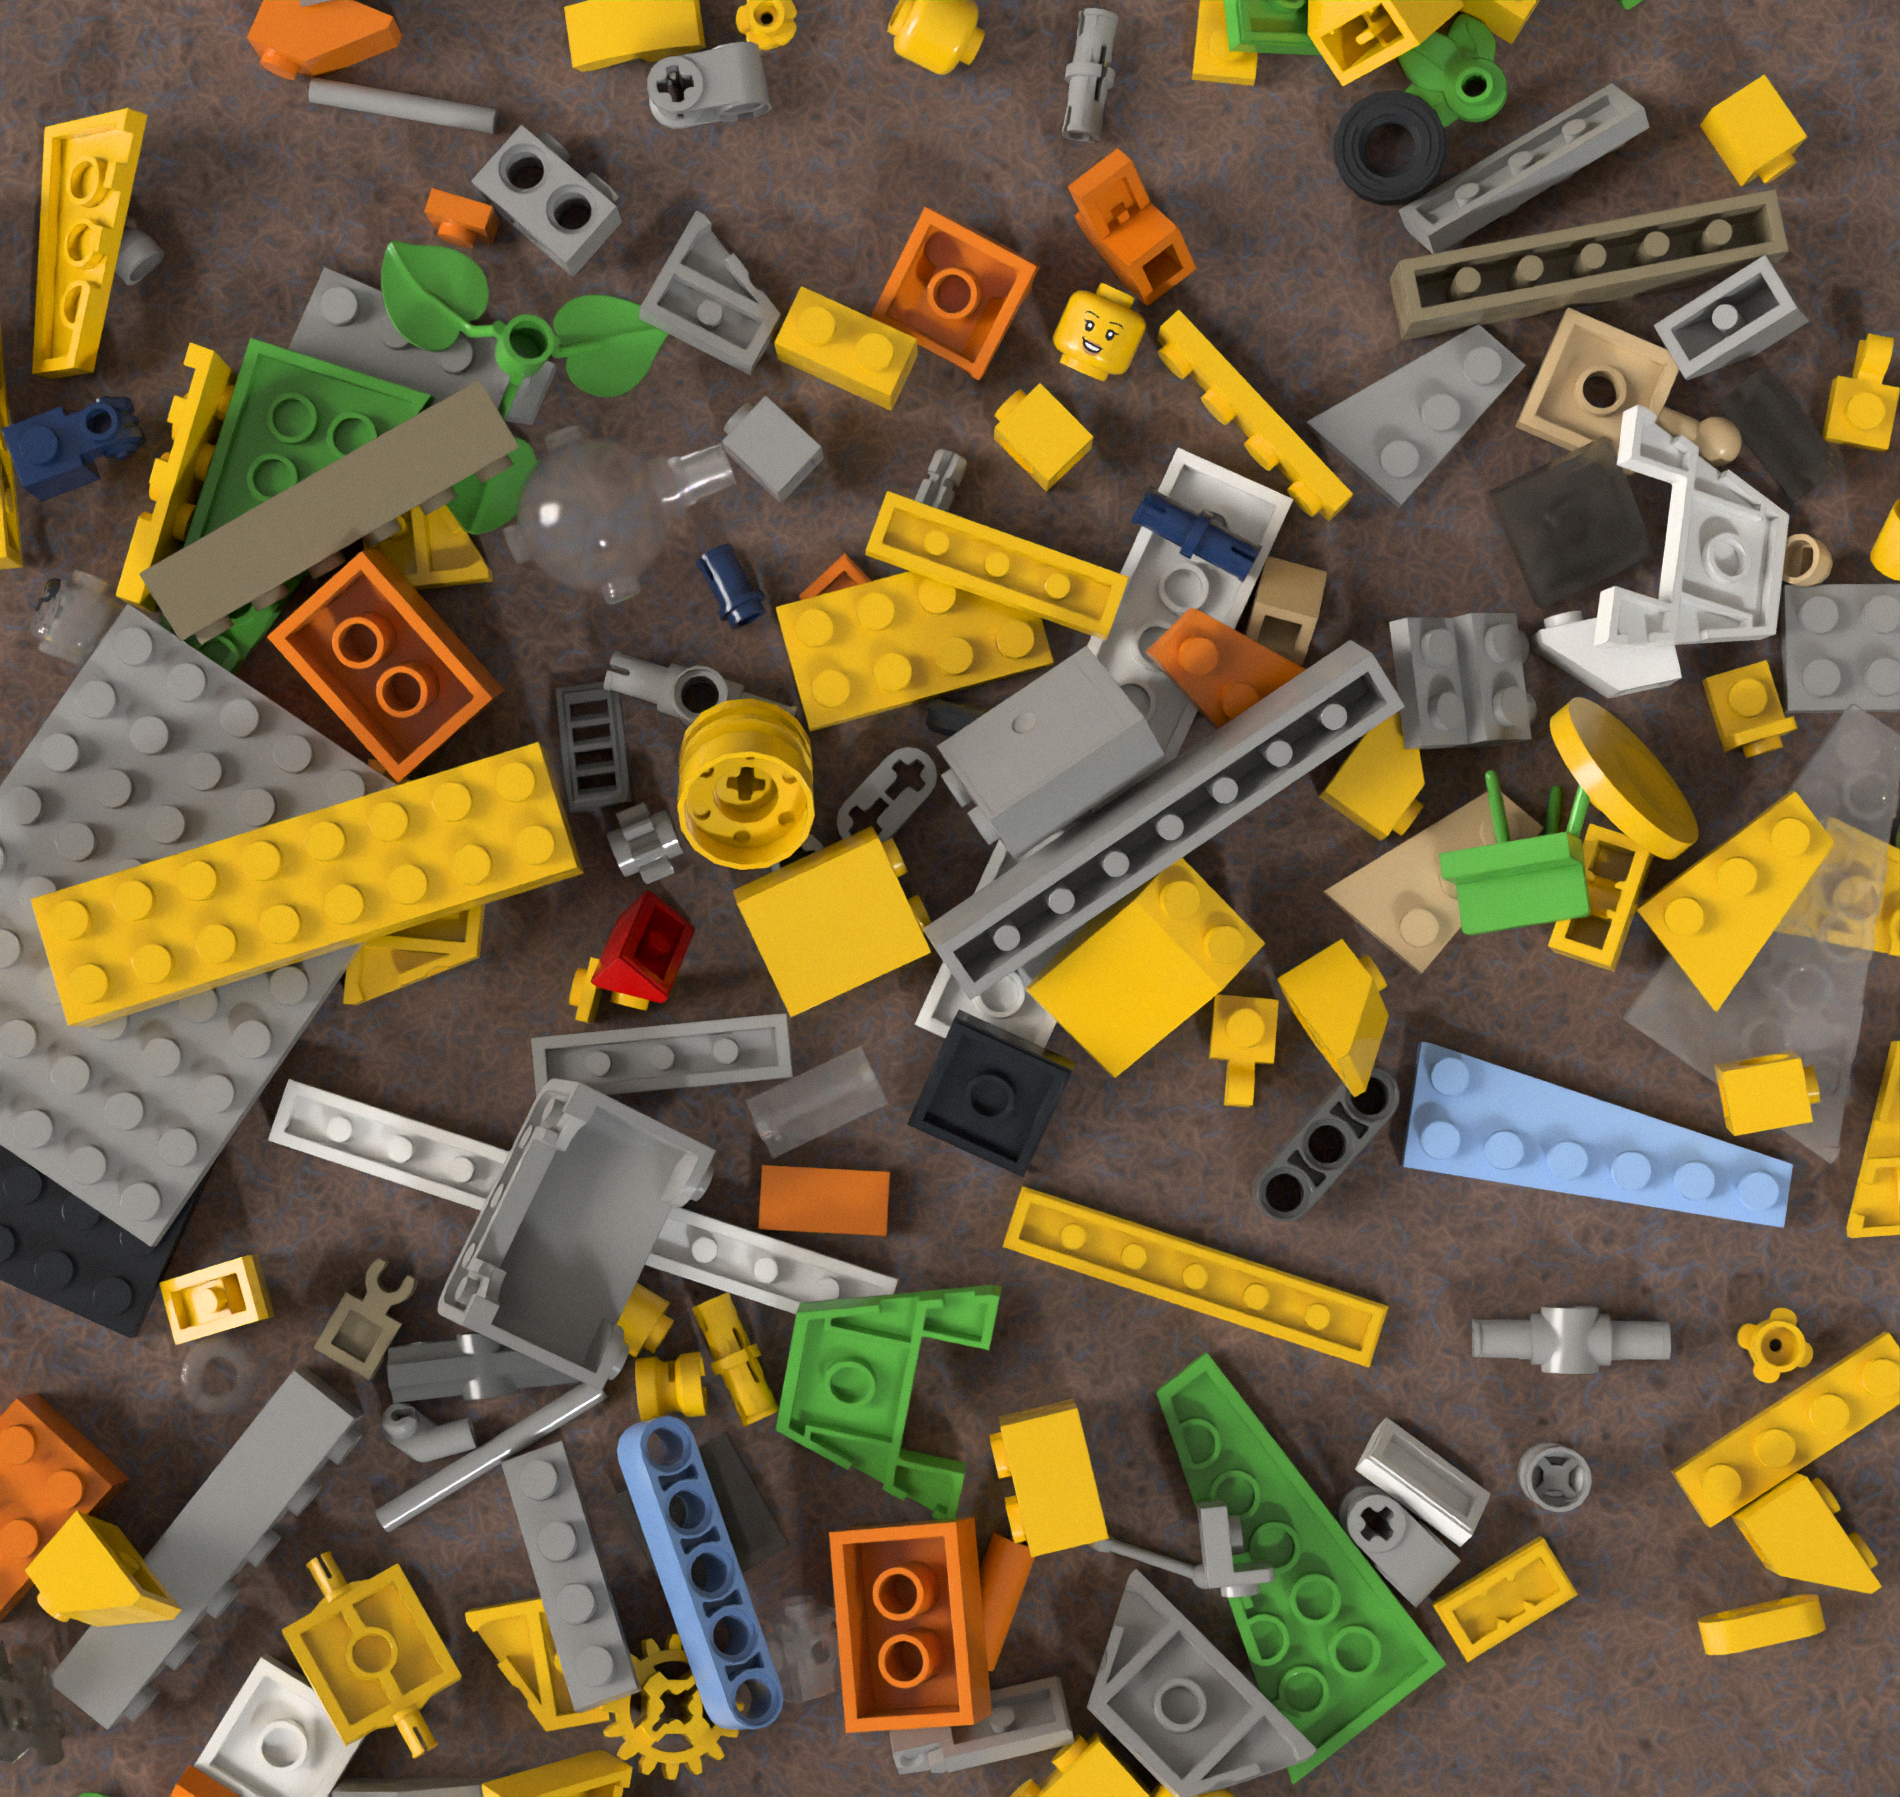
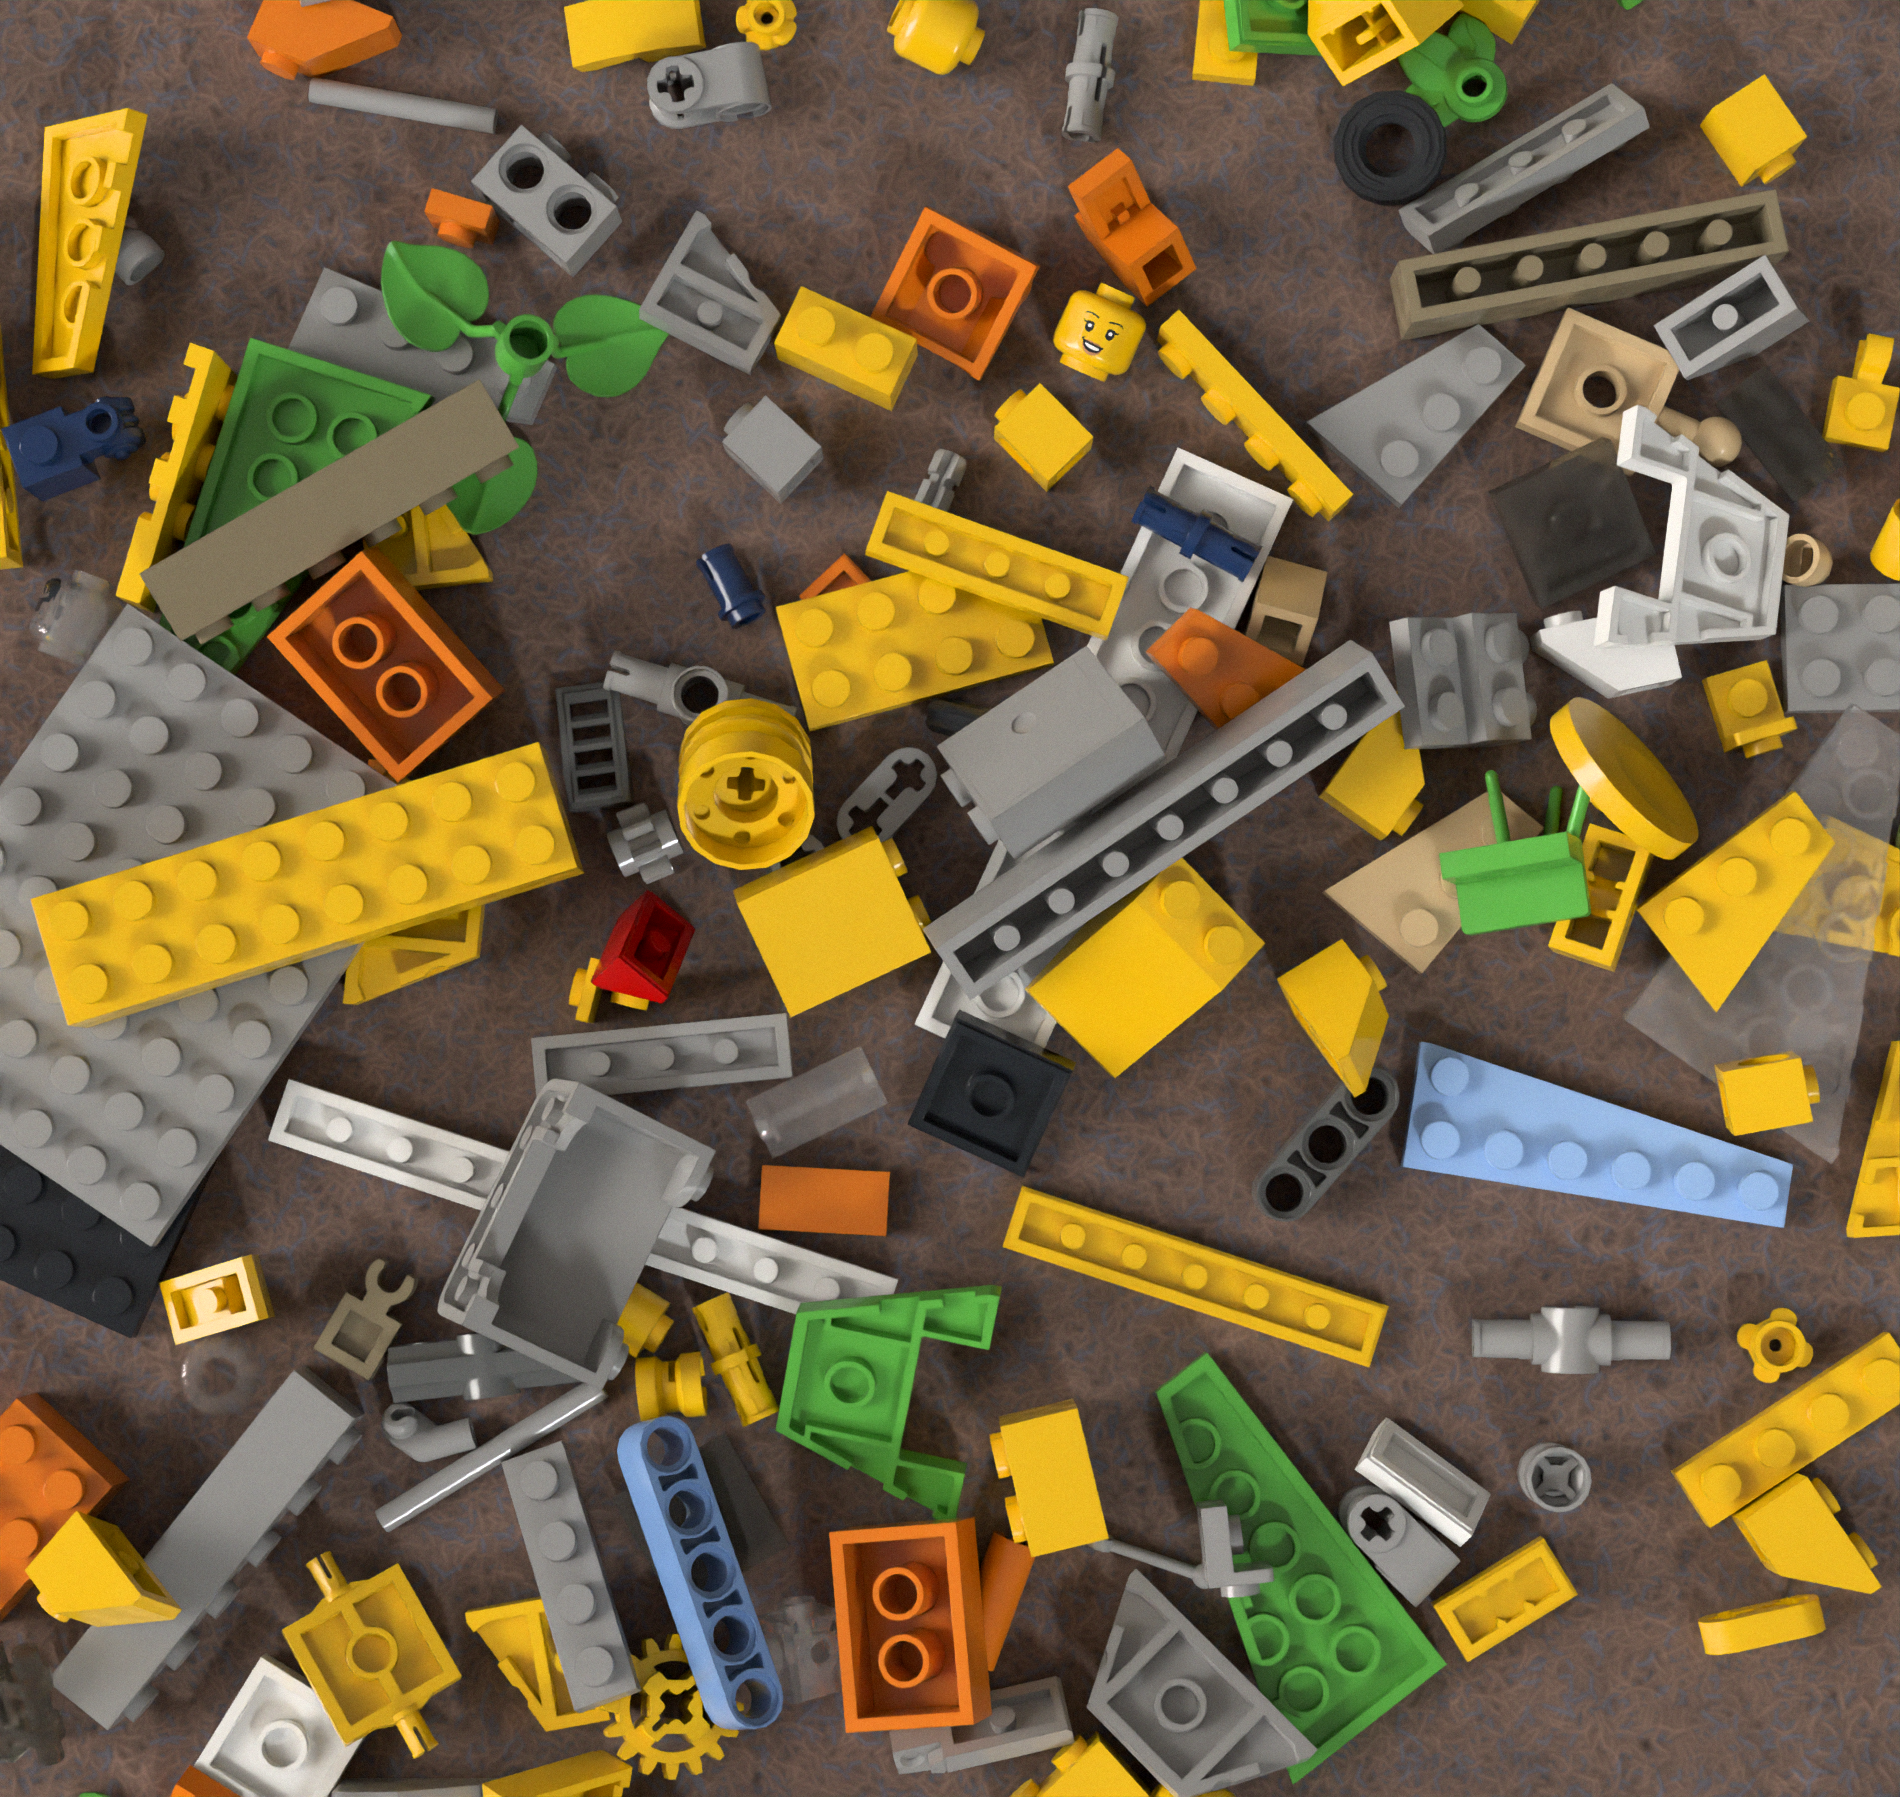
(602, 512): clear piece -> none
(1243, 1036): yellow plate -> none

